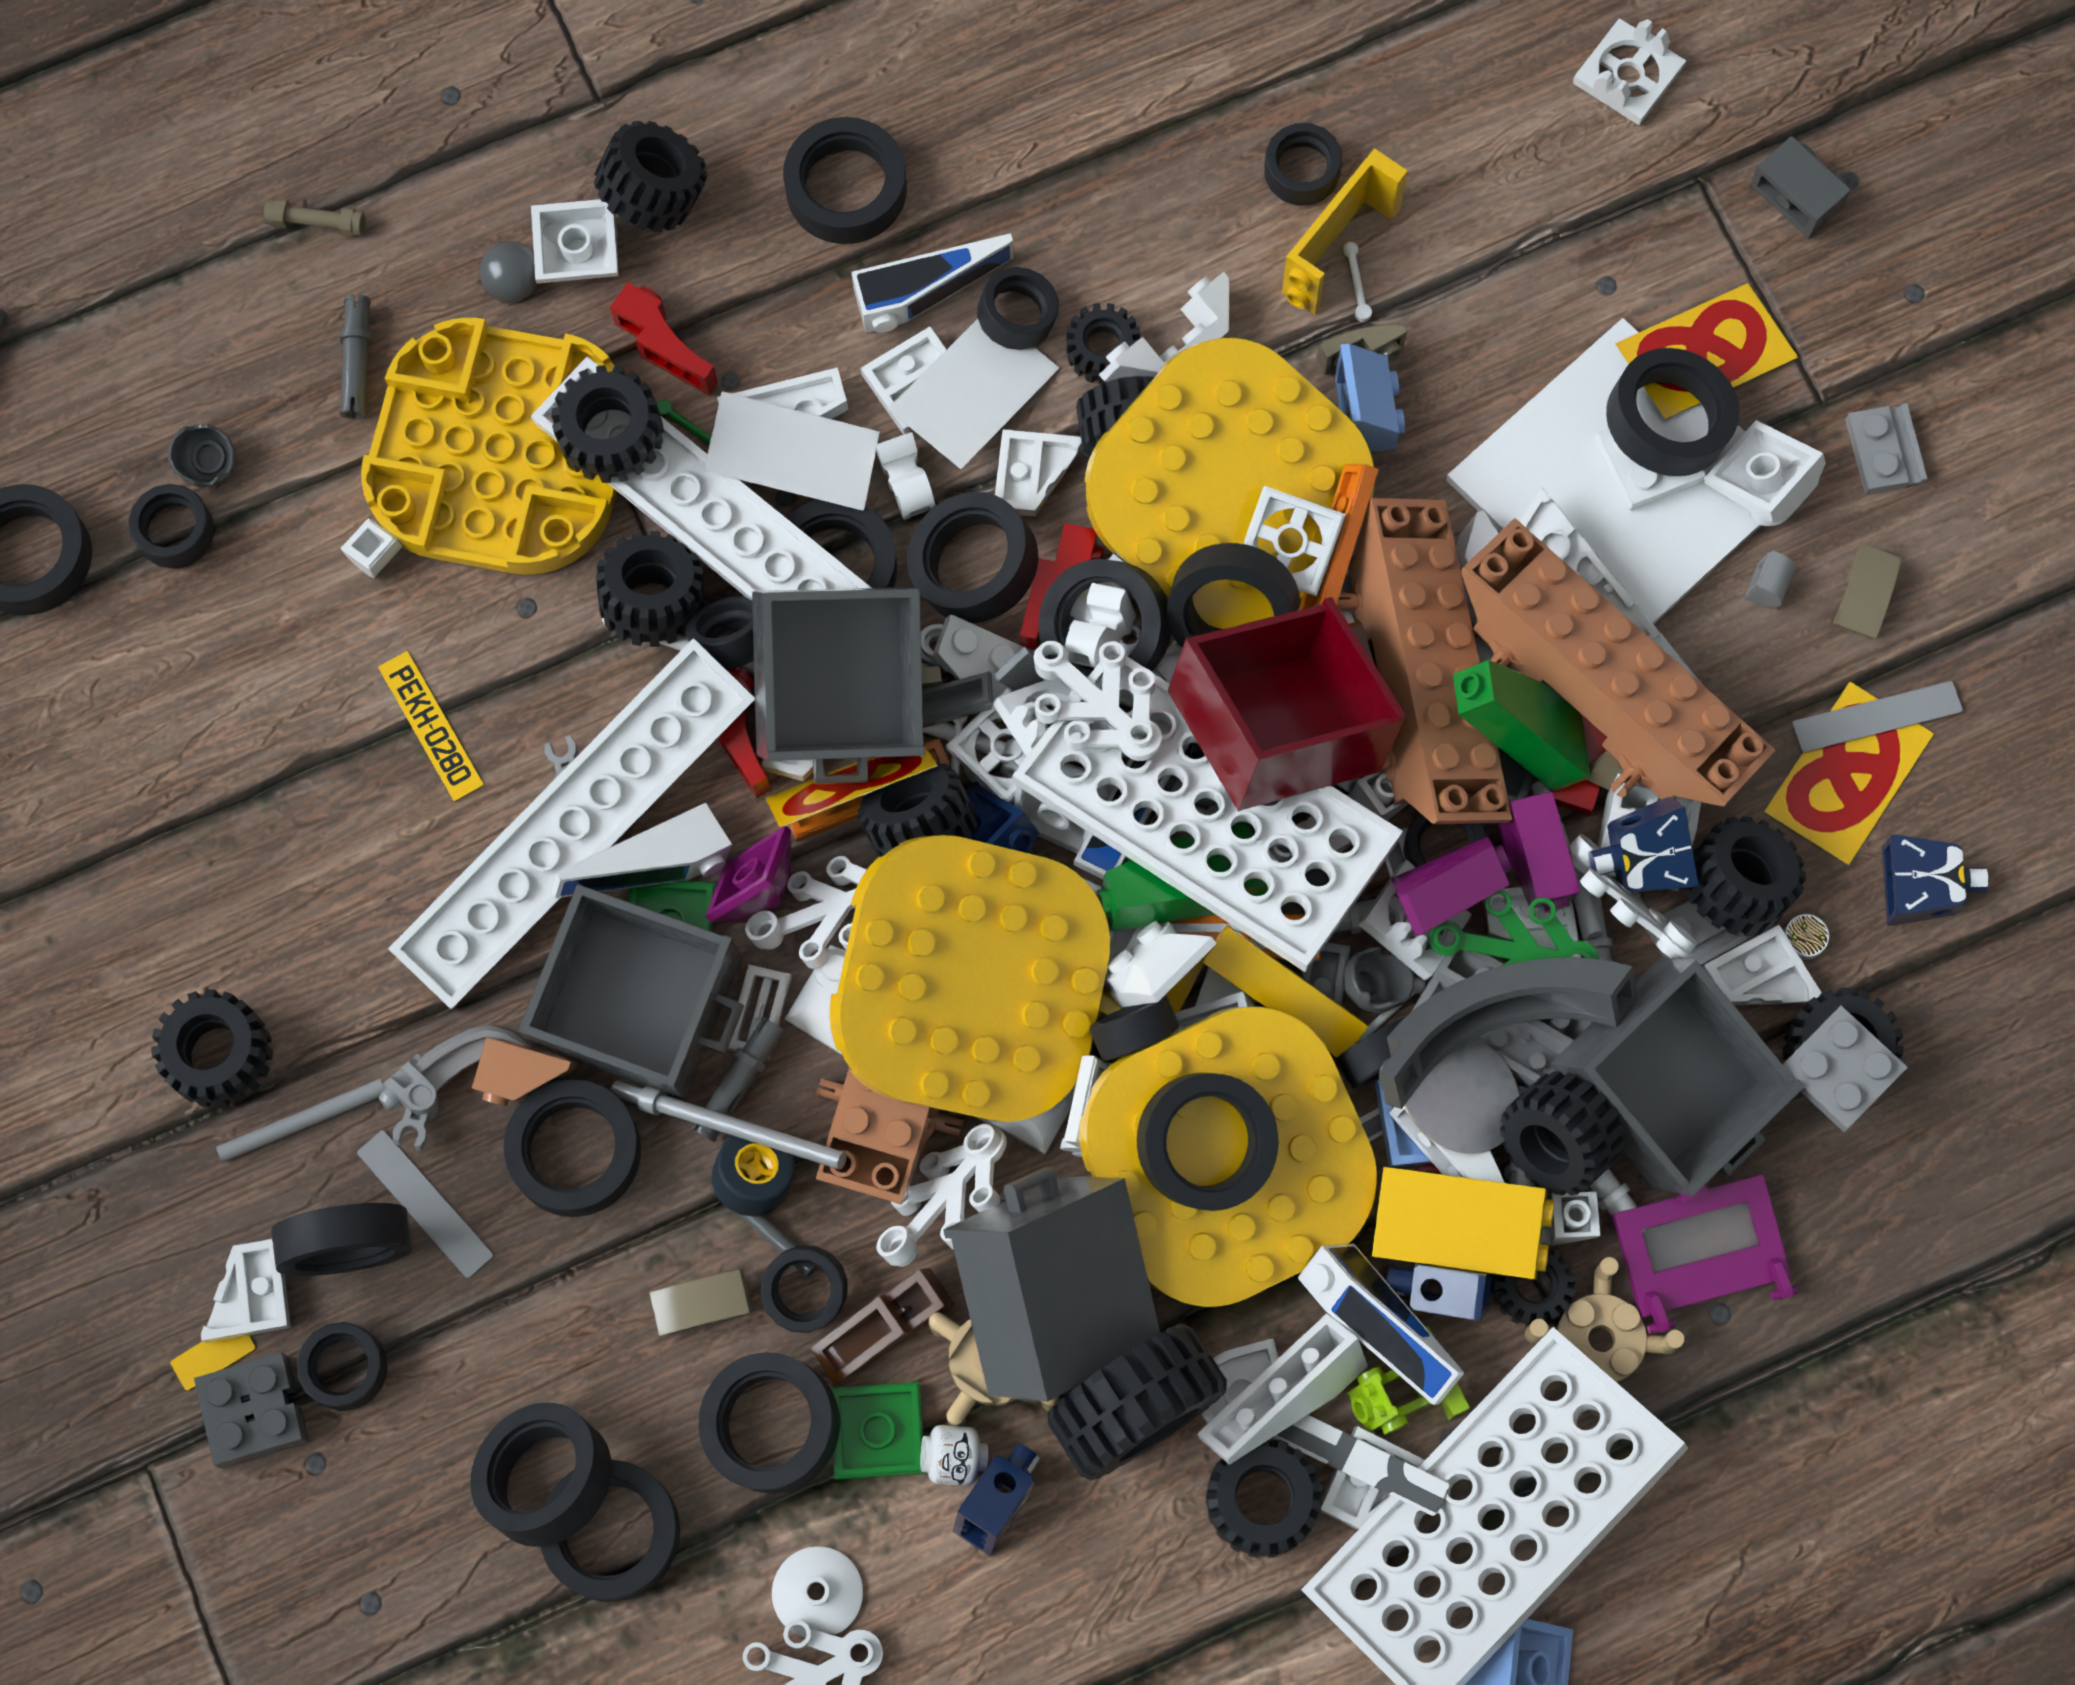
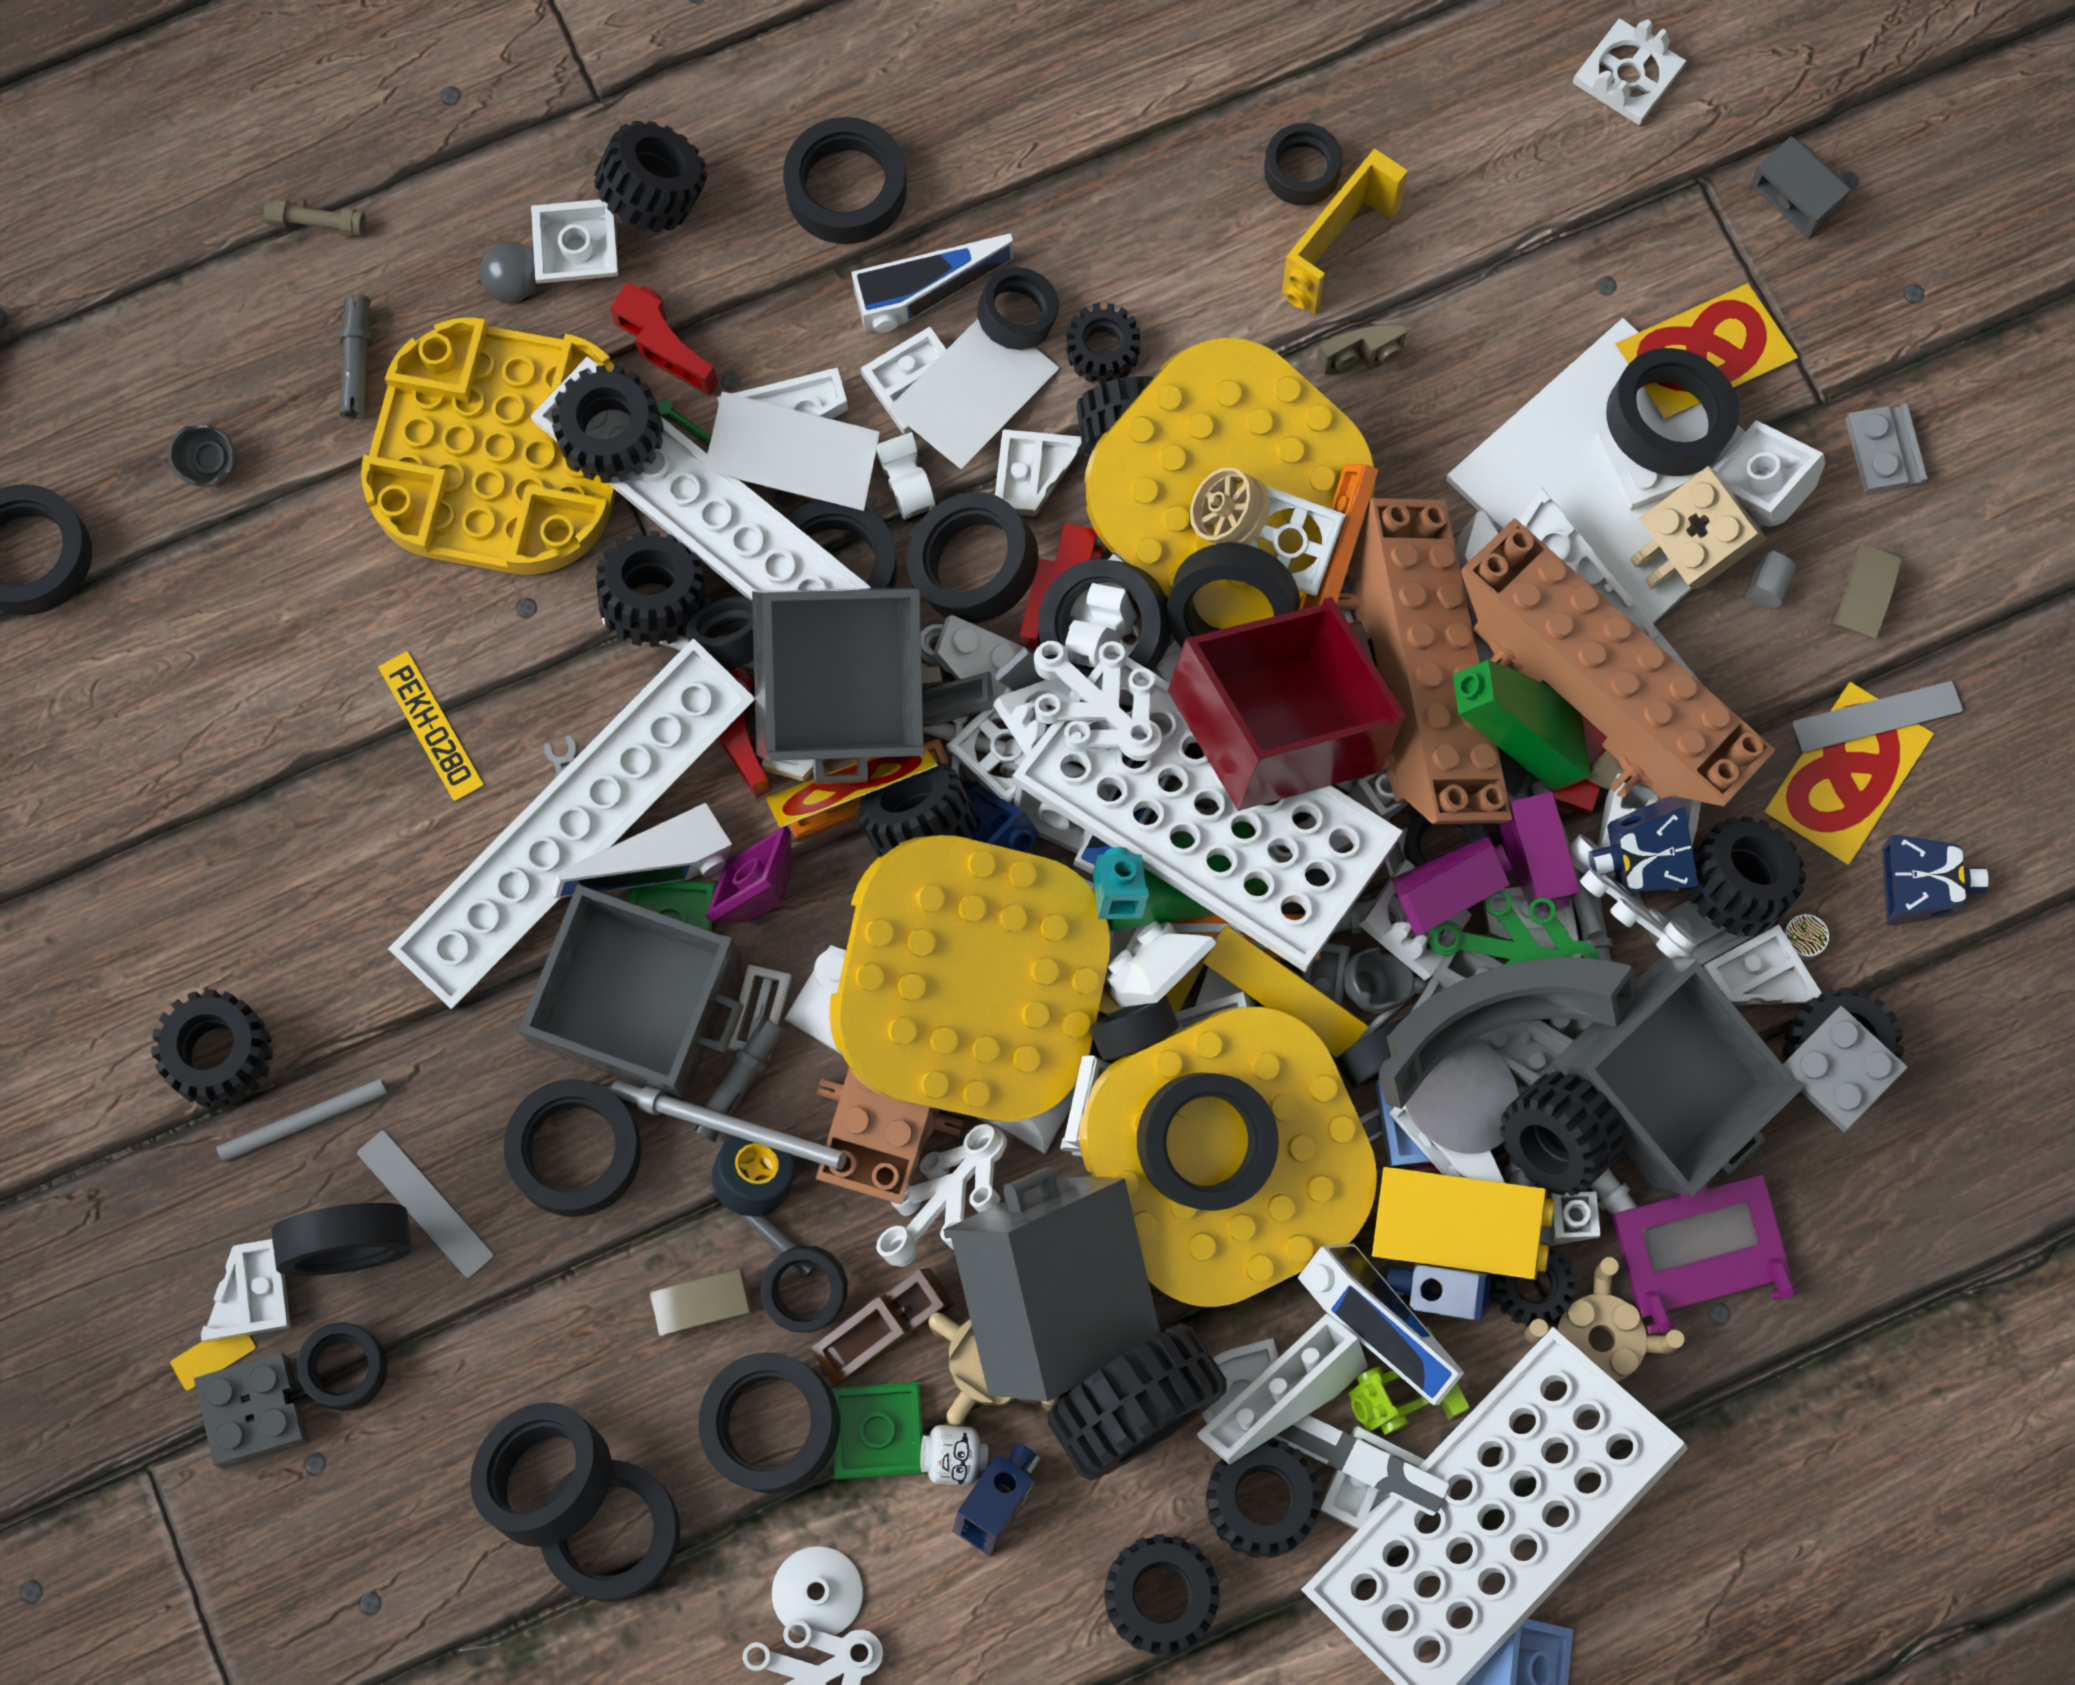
(158, 499): black tyre -> none
(371, 548): white brick -> none
(419, 1079): light grey piece -> none
(516, 1070): nougat slope -> none
(768, 931): white plant -> none
(1120, 885): none -> teal brick
(1202, 1586): none -> black tyre
(1206, 311): white slope -> none
(1222, 503): none -> tan wheel
(1363, 311): white hinge -> none
(1367, 396): light blue slope -> none
(1674, 529): none -> tan hinge

